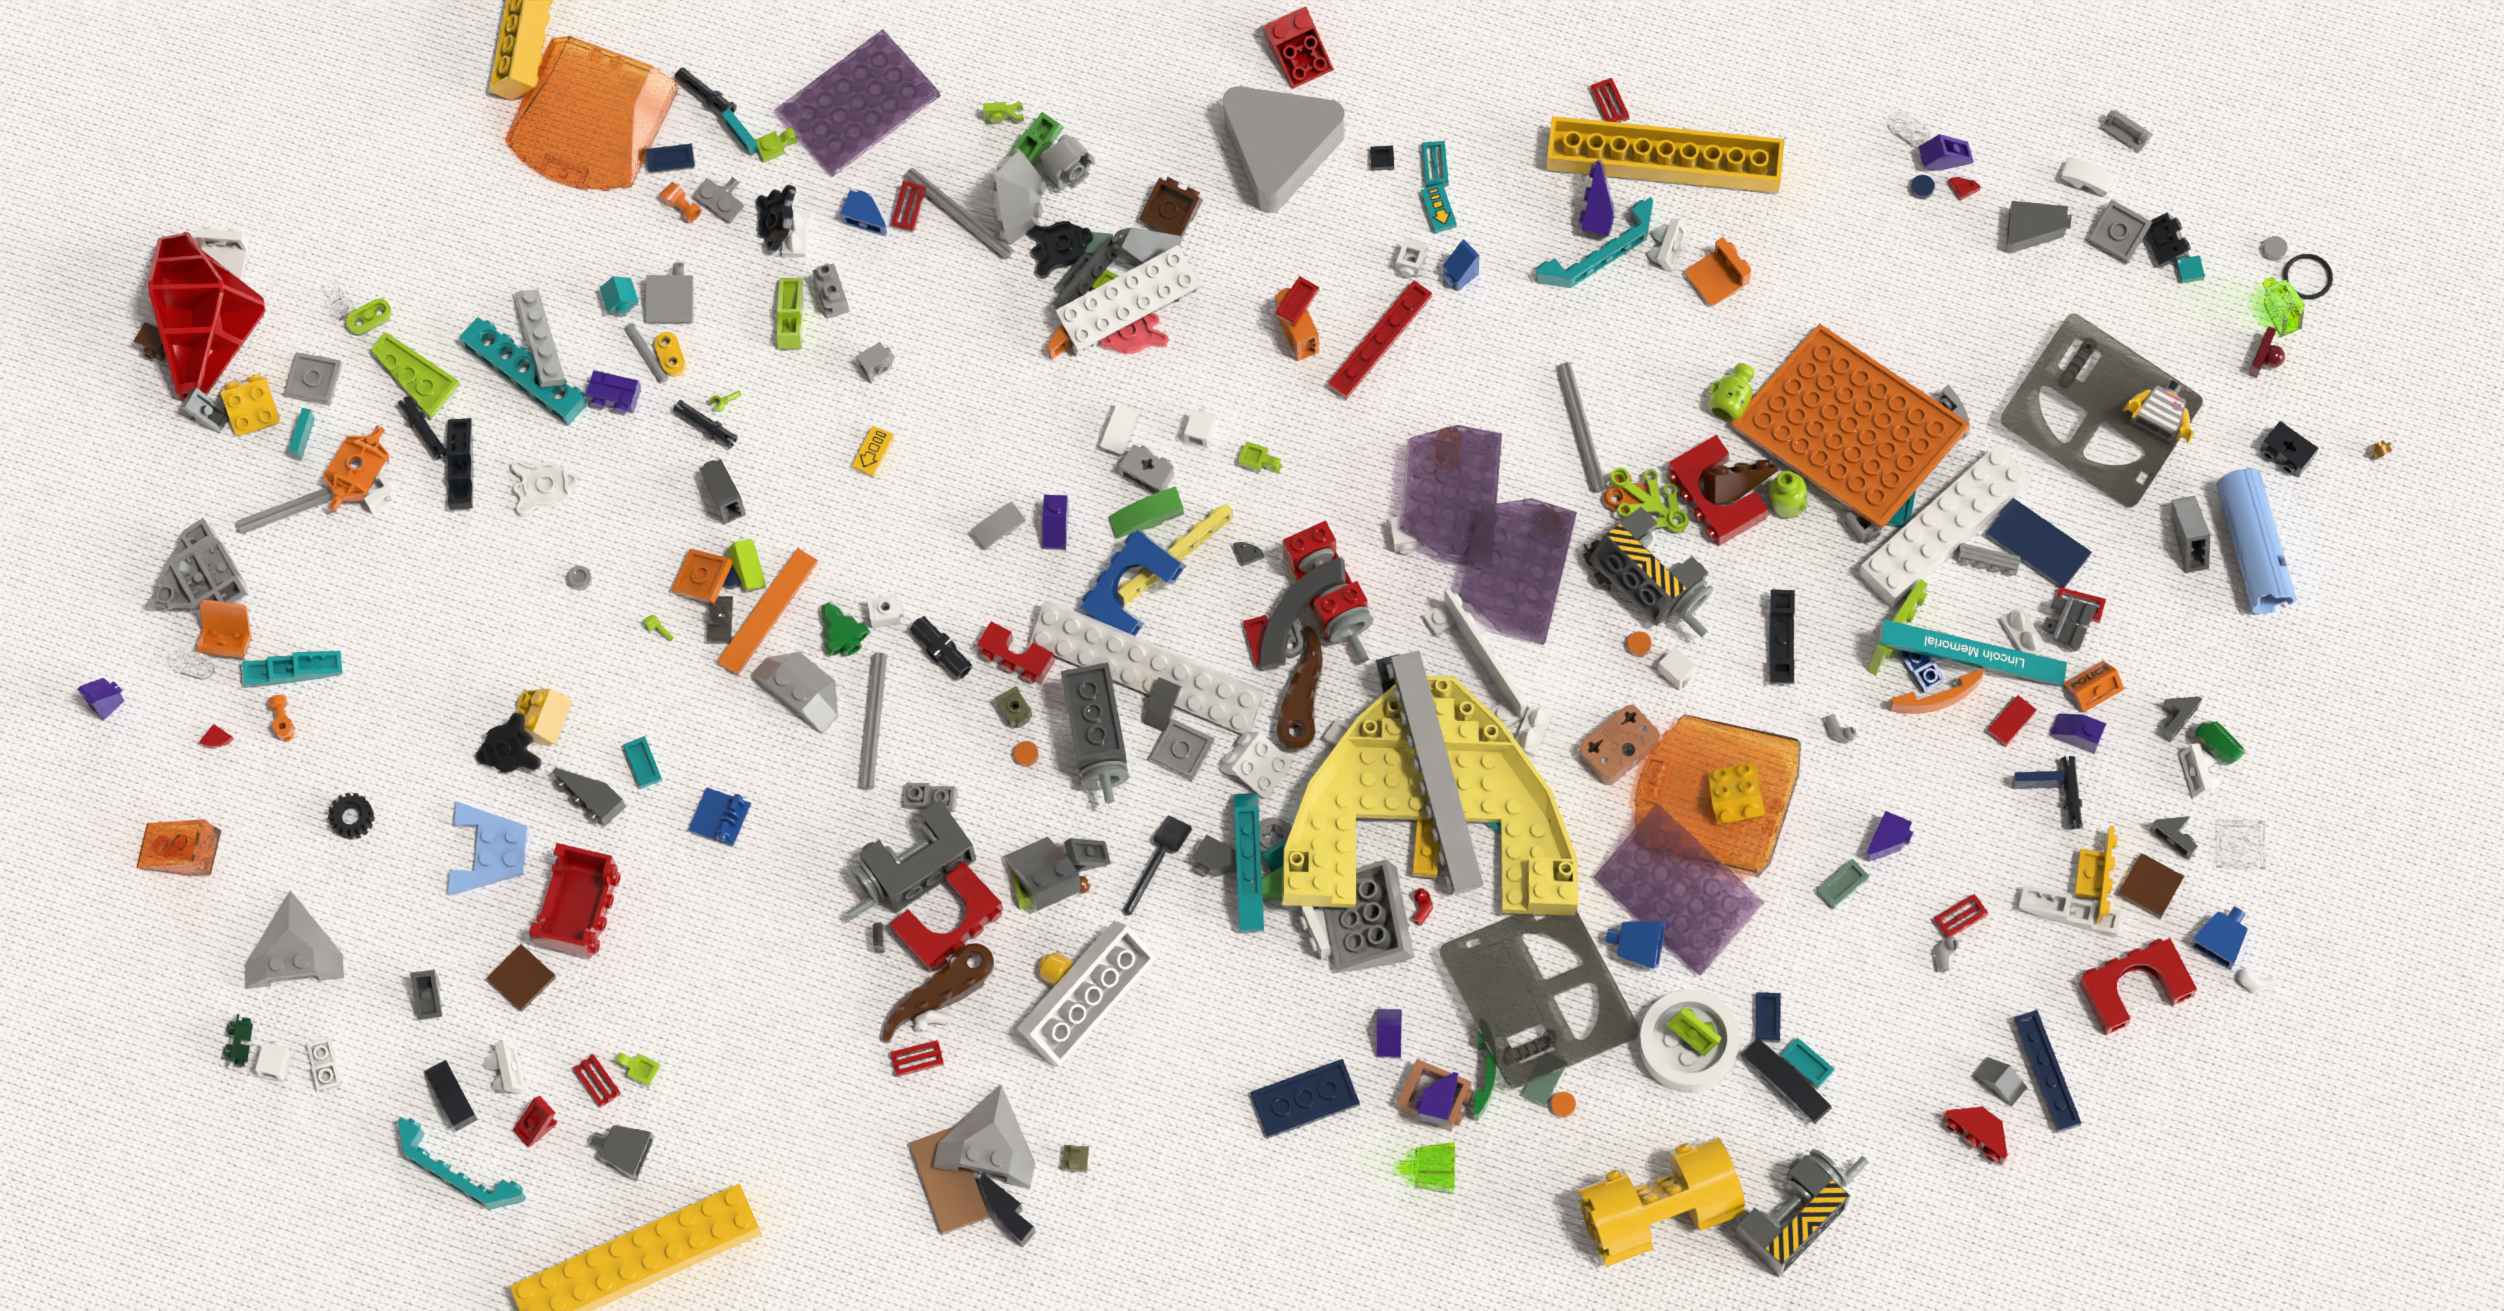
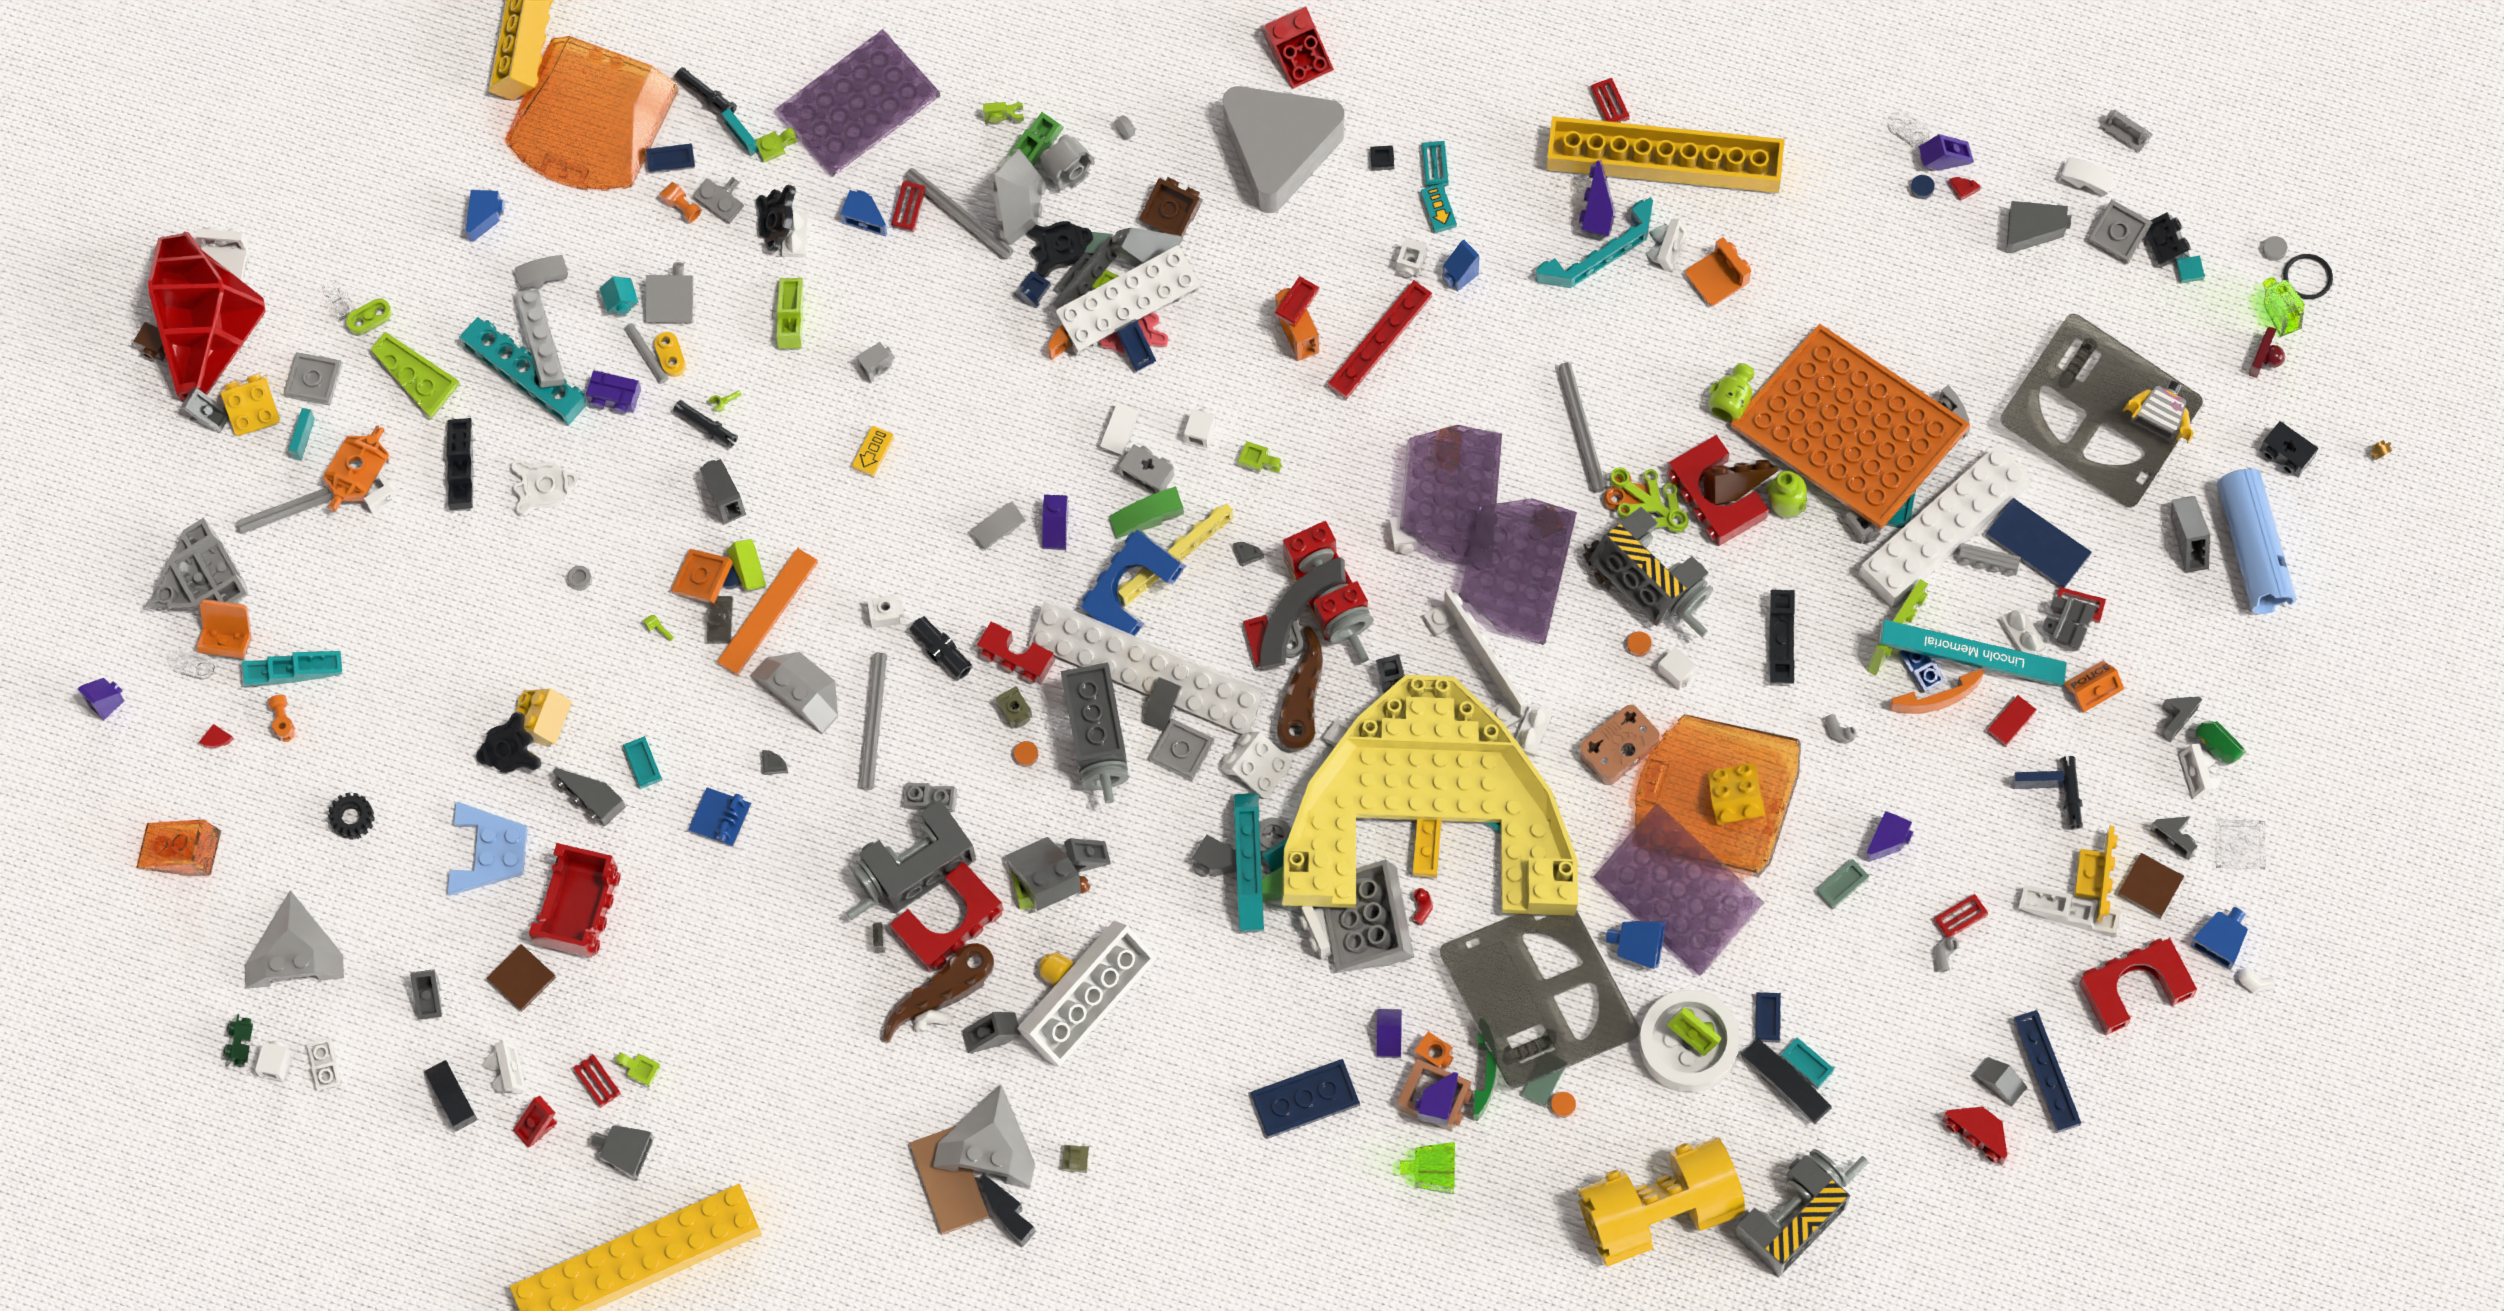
(417, 420): black pin -> none
(483, 212): none -> blue slope
(503, 1195): teal slope -> none
(544, 269): none -> light grey slope
(773, 763): none -> dark grey tile
(830, 290): light grey hips -> none
(842, 631): green rock -> none
(916, 1049): red tile -> none
(991, 1031): none -> dark grey slope
(1032, 289): none -> dark blue tile
(1125, 127): none -> light grey tile
(1135, 345): none -> dark blue tile
(1169, 837): black piece -> none
(1430, 1043): none -> orange brick
(1435, 771): light grey brick -> none
(2078, 731): dark purple slope -> none

